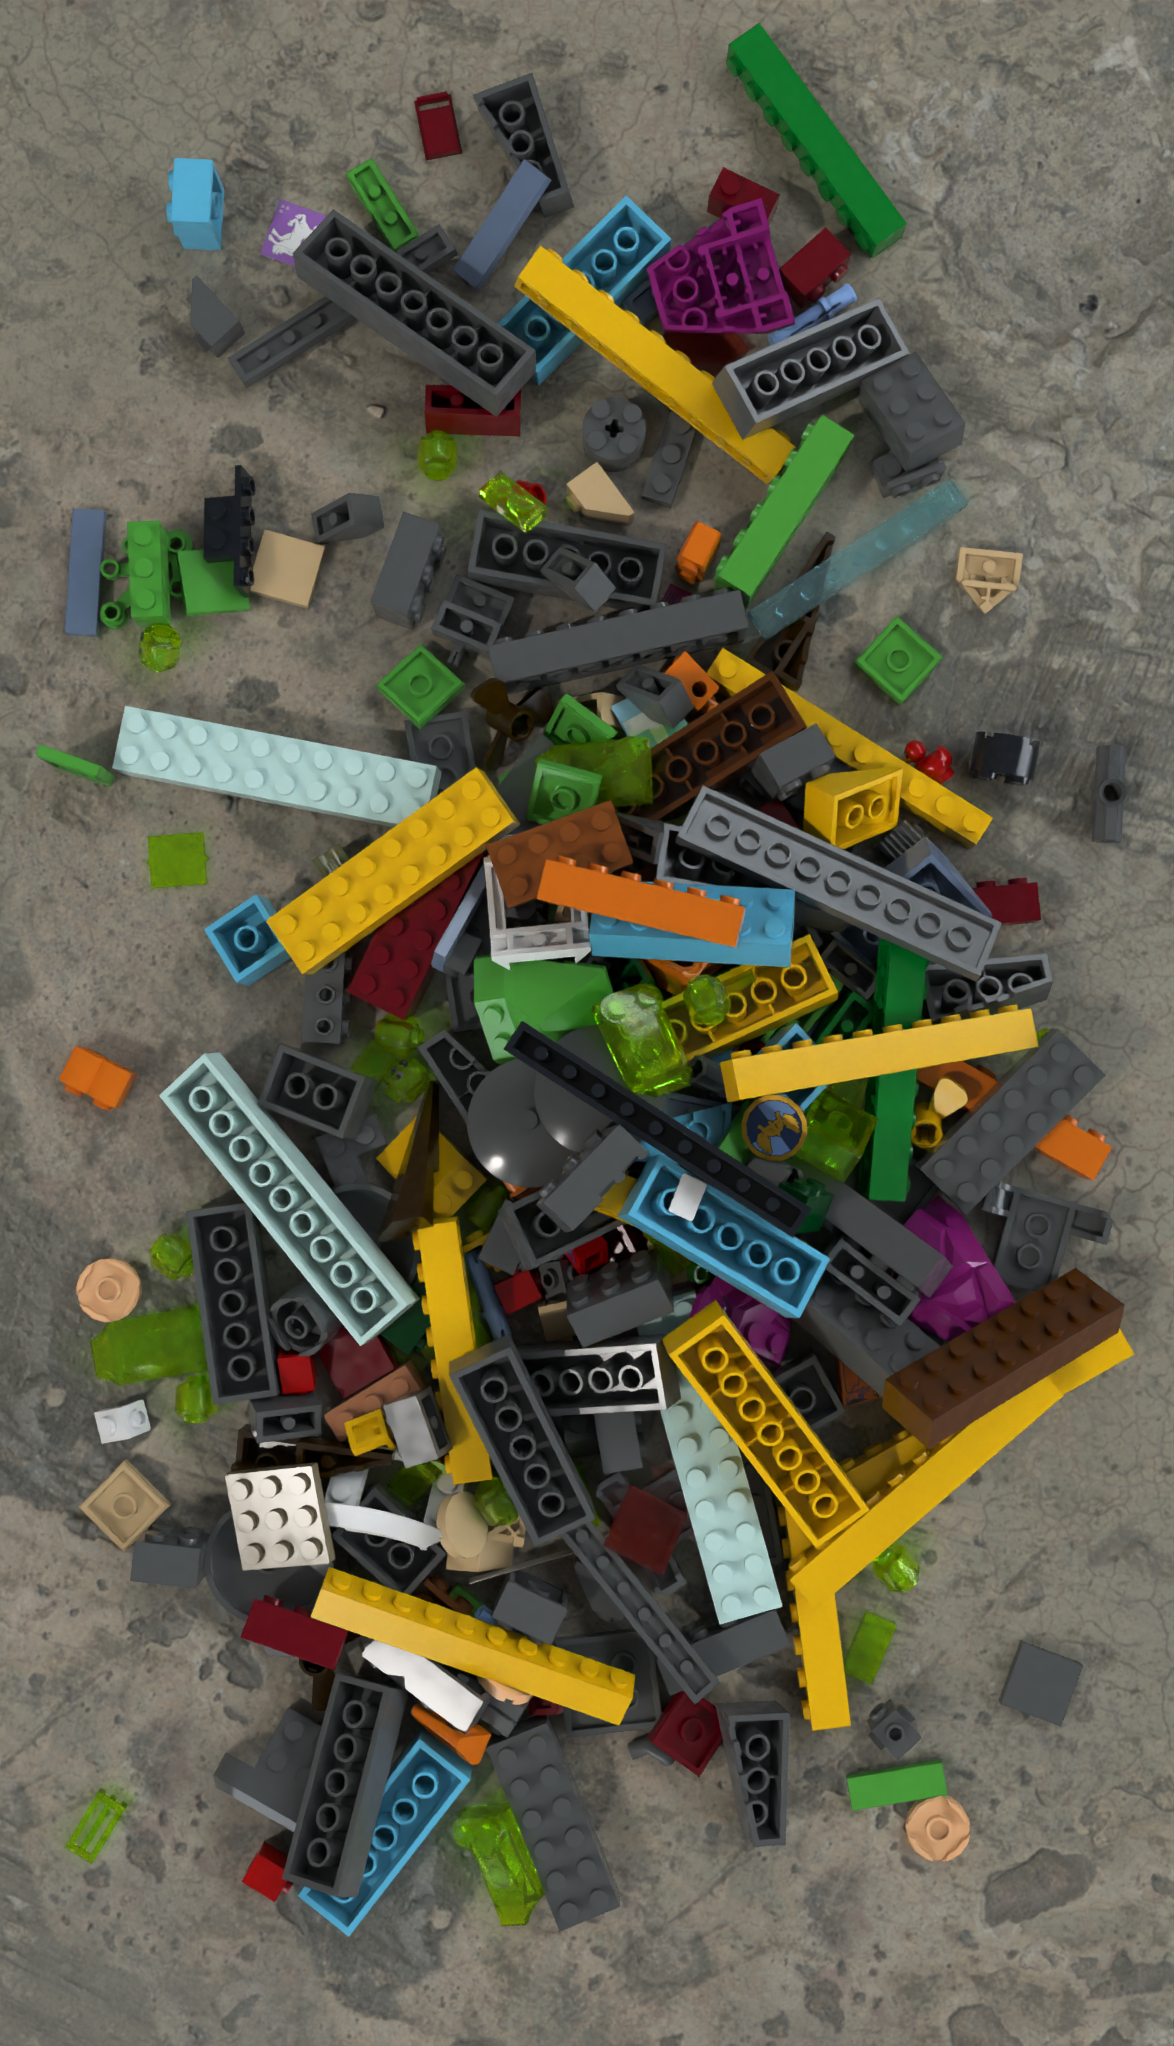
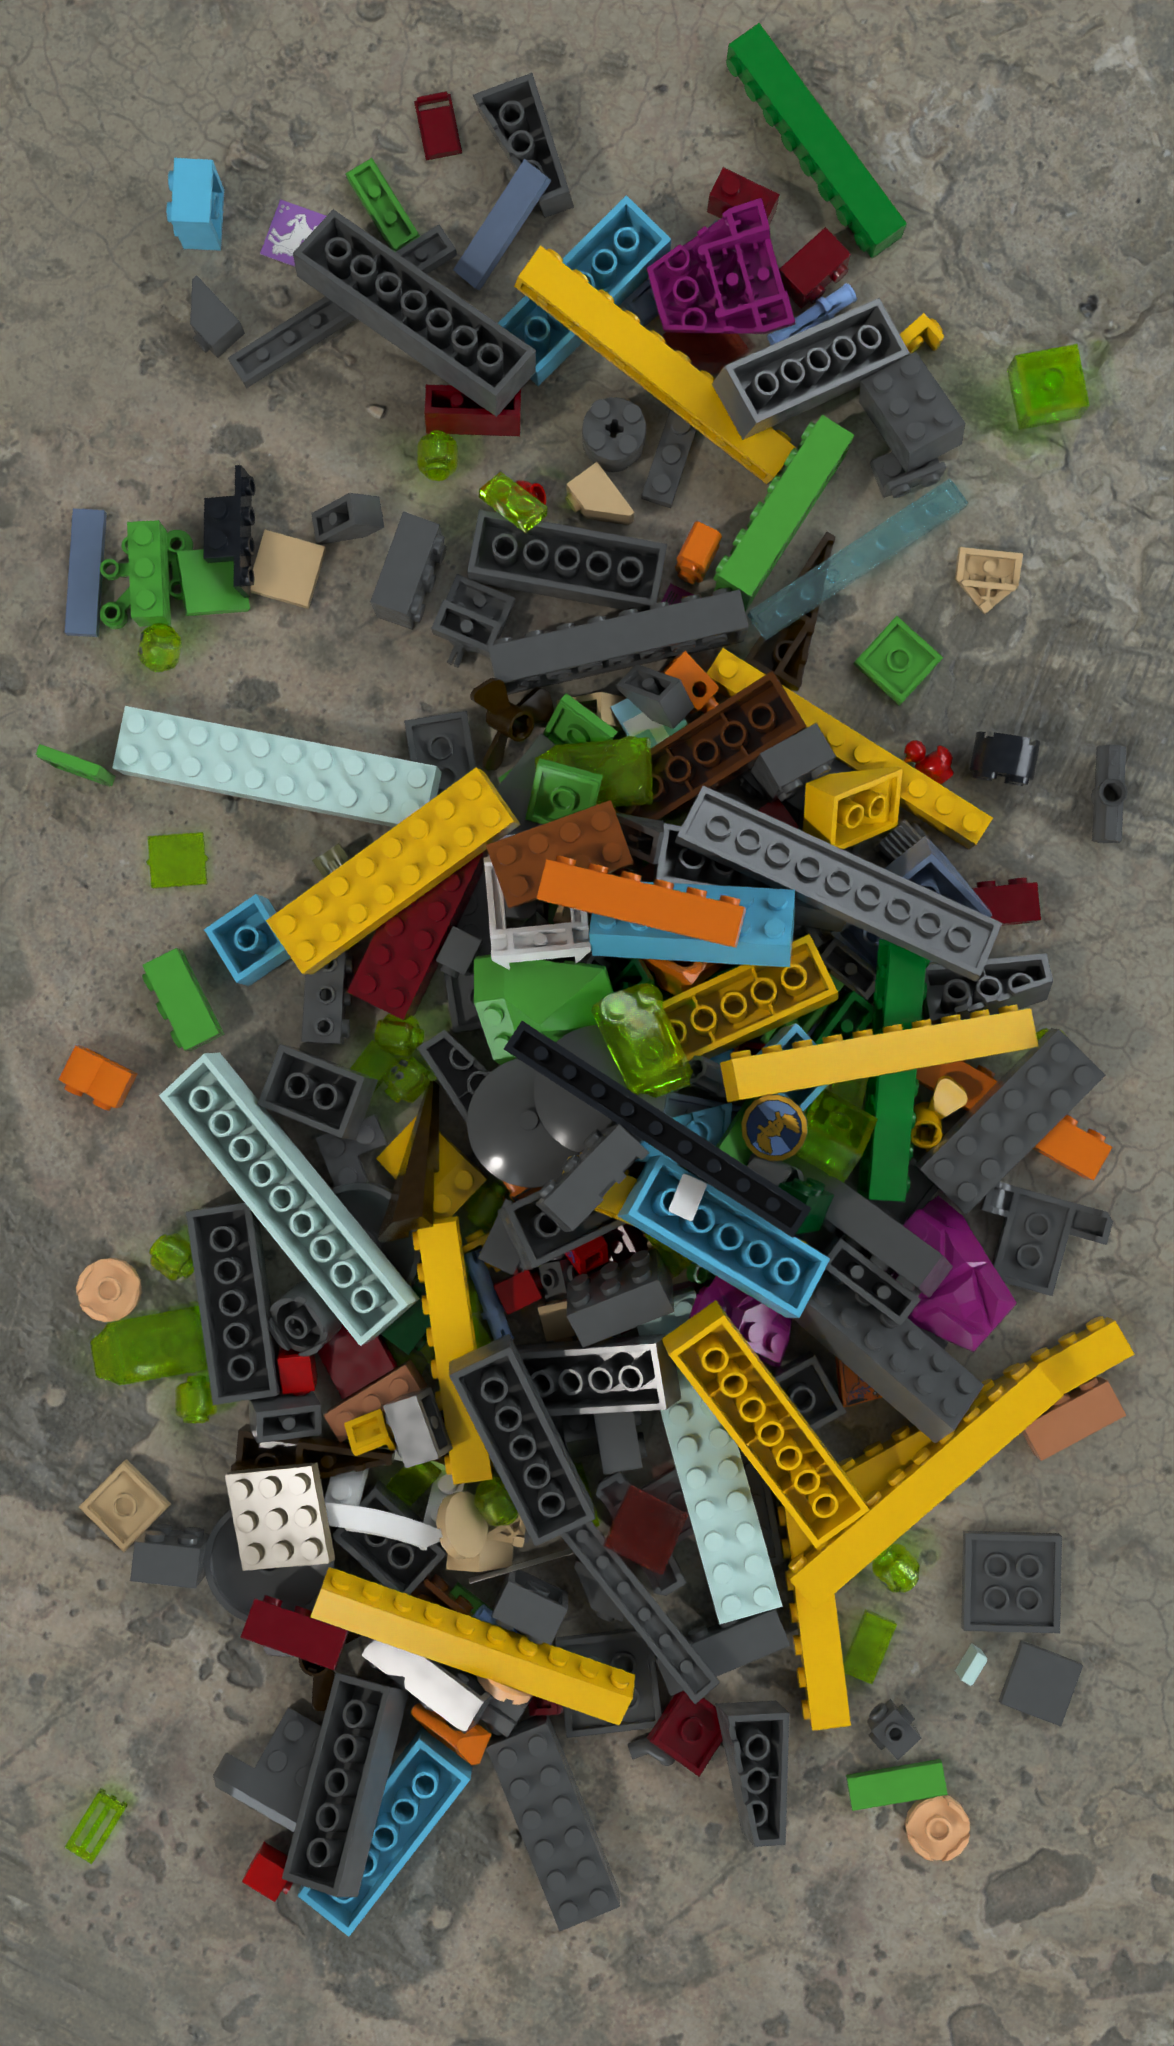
(122, 1421): white bracket -> none
(181, 1000): none -> bright green brick
(420, 686): bright green tile -> none
(460, 921): sand blue tile -> none
(502, 1860): clear neon green slope -> none
(578, 578): dark grey slope -> none
(706, 1000): clear neon green head -> none
(922, 330): none -> yellow bracket
(971, 1664): none -> light aqua tile
(1001, 1357): reddish brown brick -> none
(1011, 1582): none -> dark grey plate
(1048, 386): none -> clear neon green brick
(1074, 1418): none -> nougat brick

